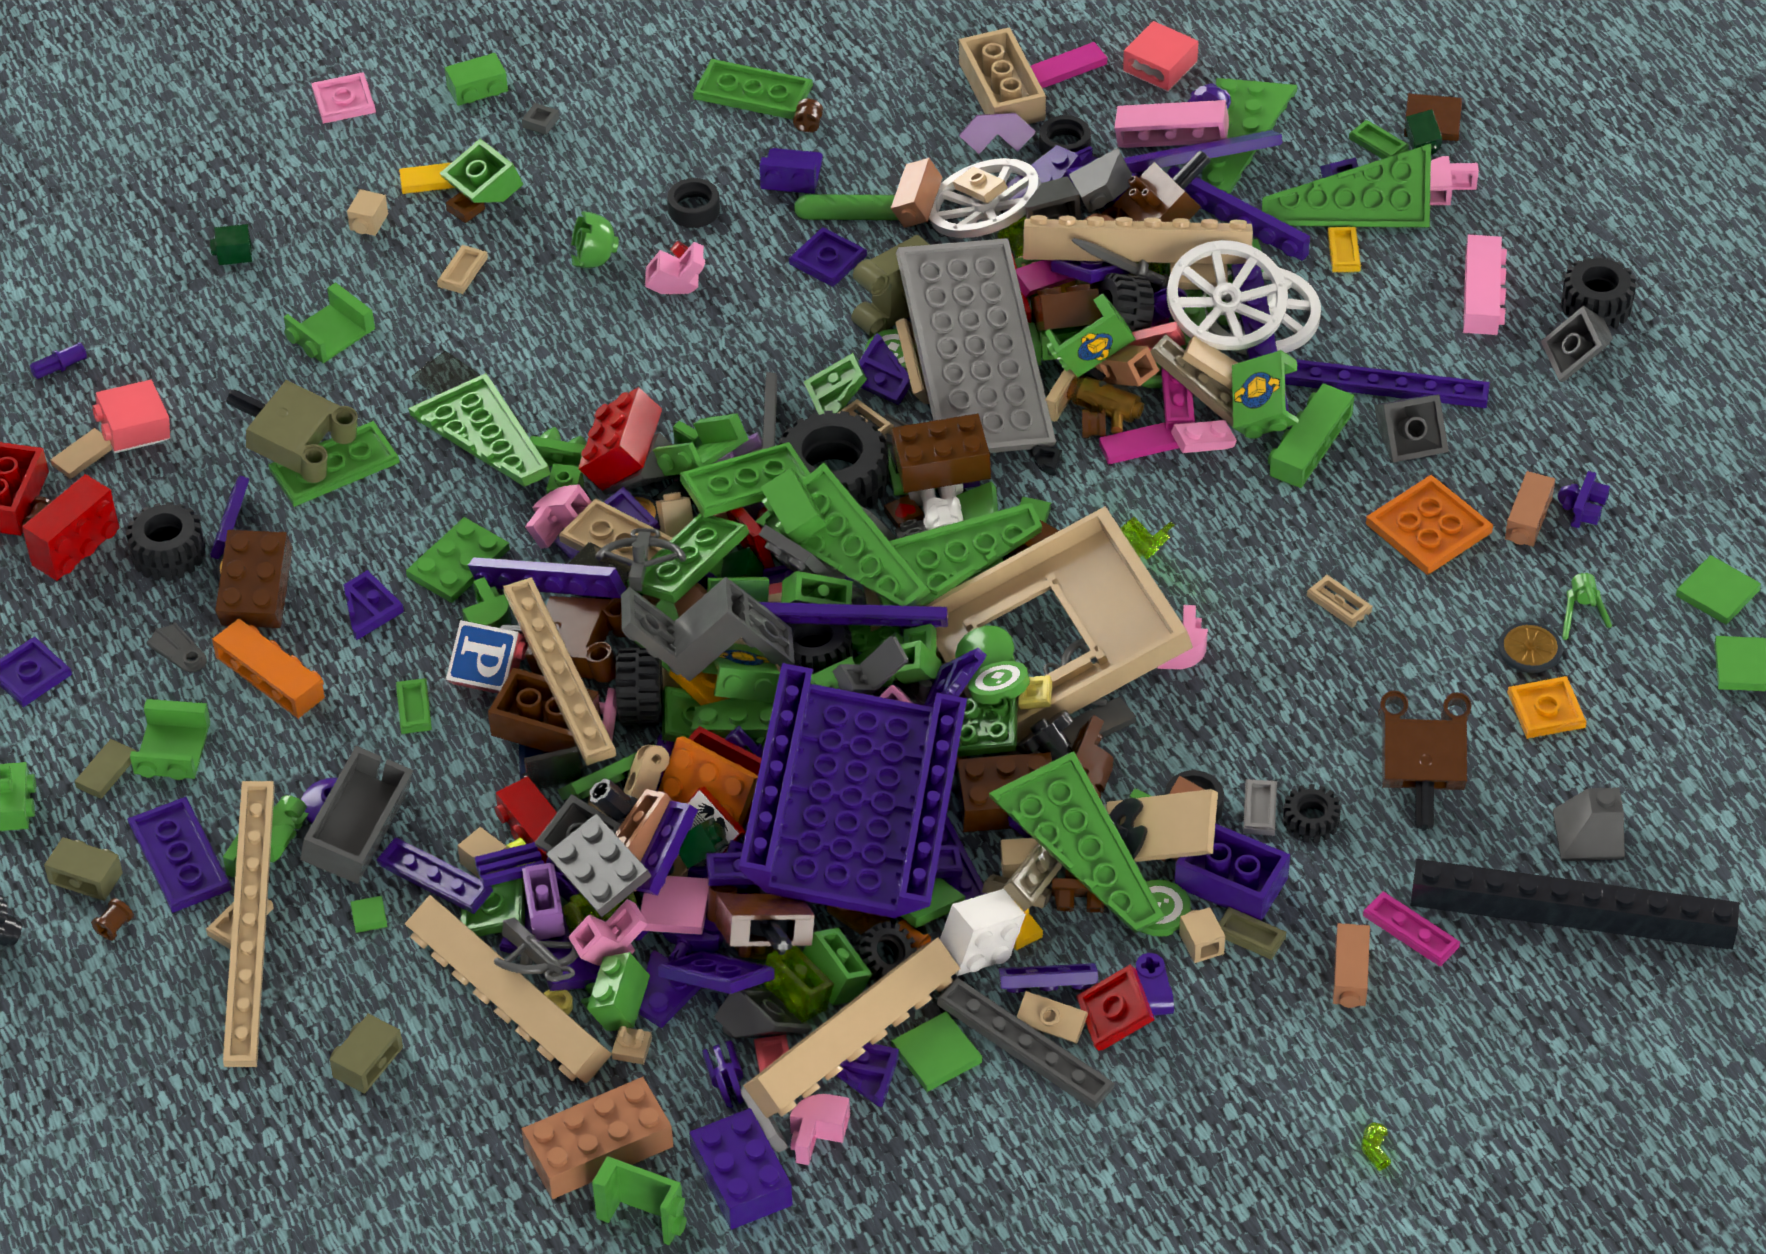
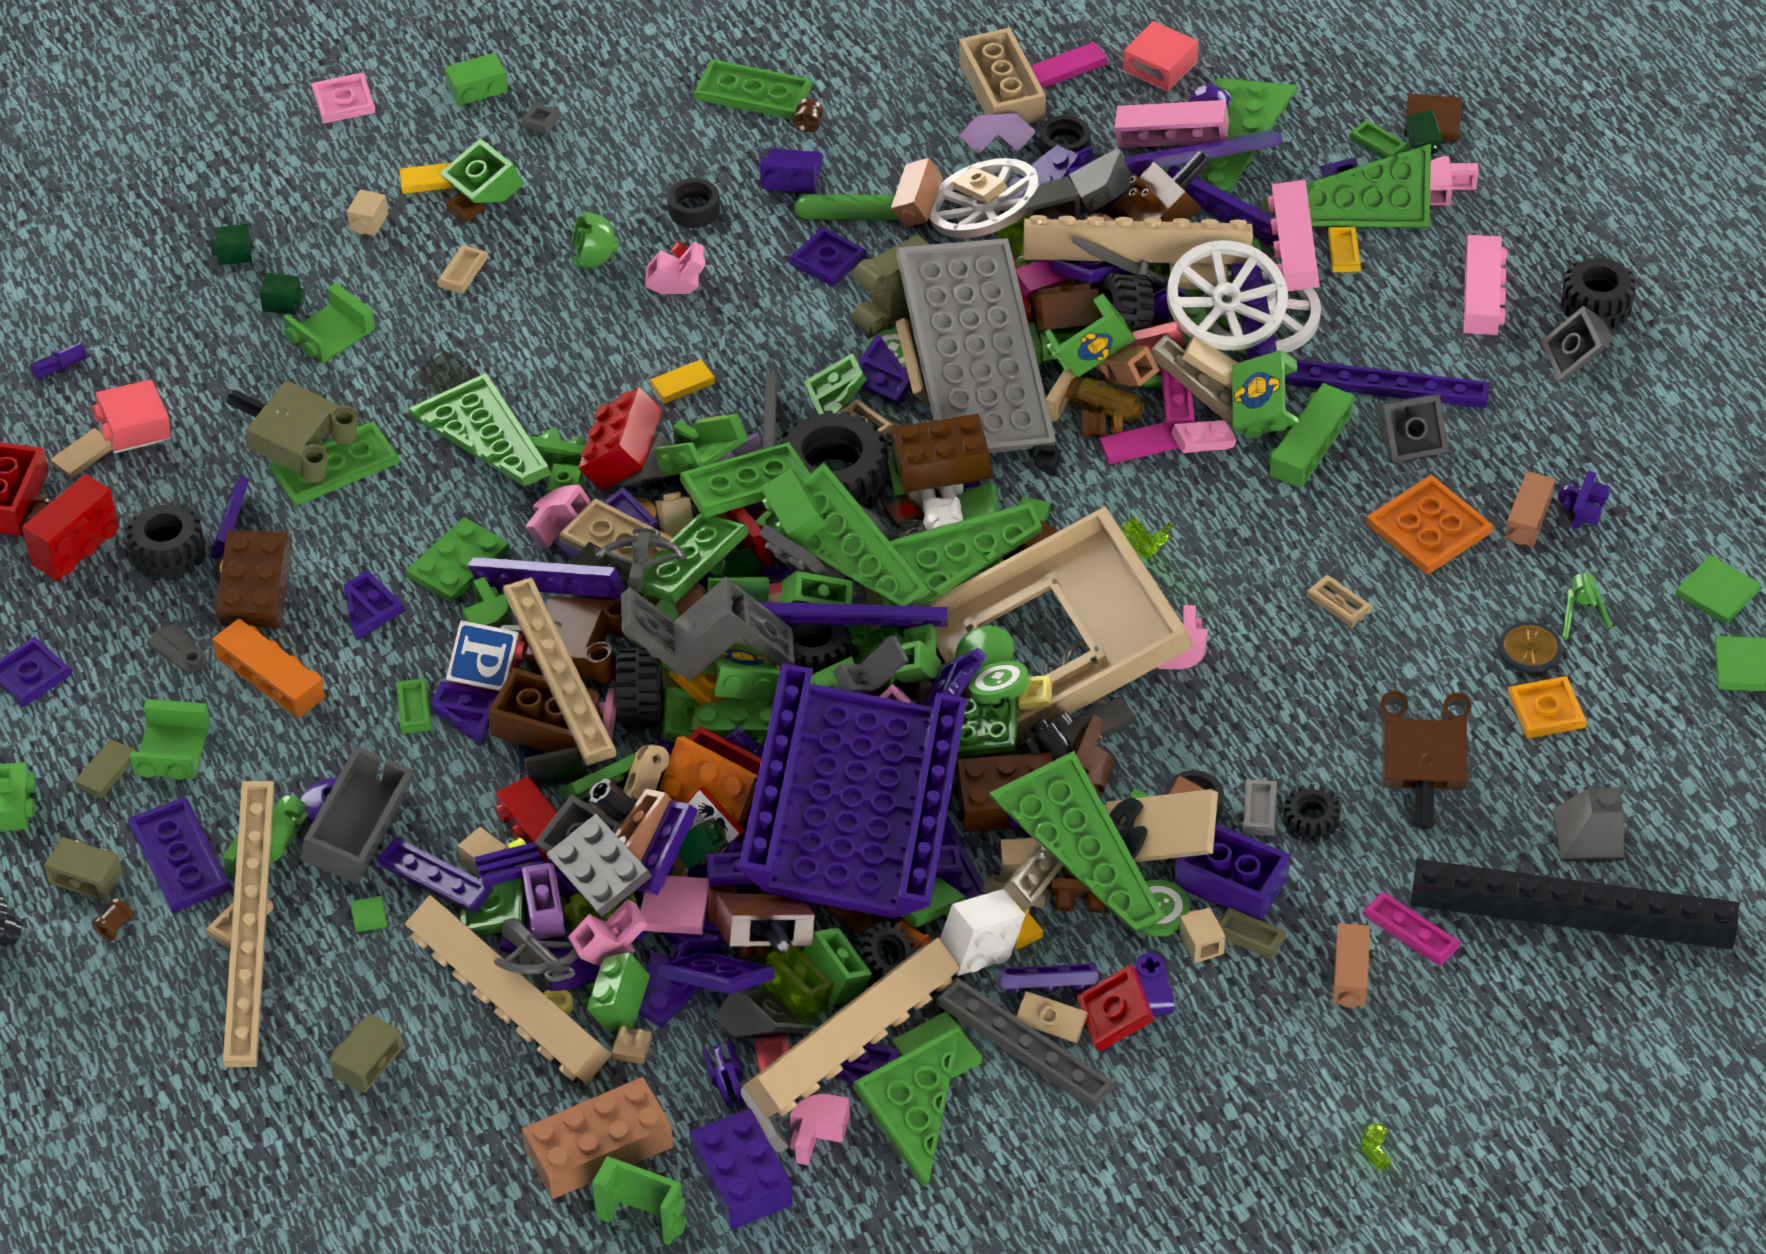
(281, 293): none -> dark green brick
(464, 708): none -> dark purple wing
(682, 381): none -> yellow tile
(911, 1098): none -> bright green tile
(1295, 235): none -> bright pink brick

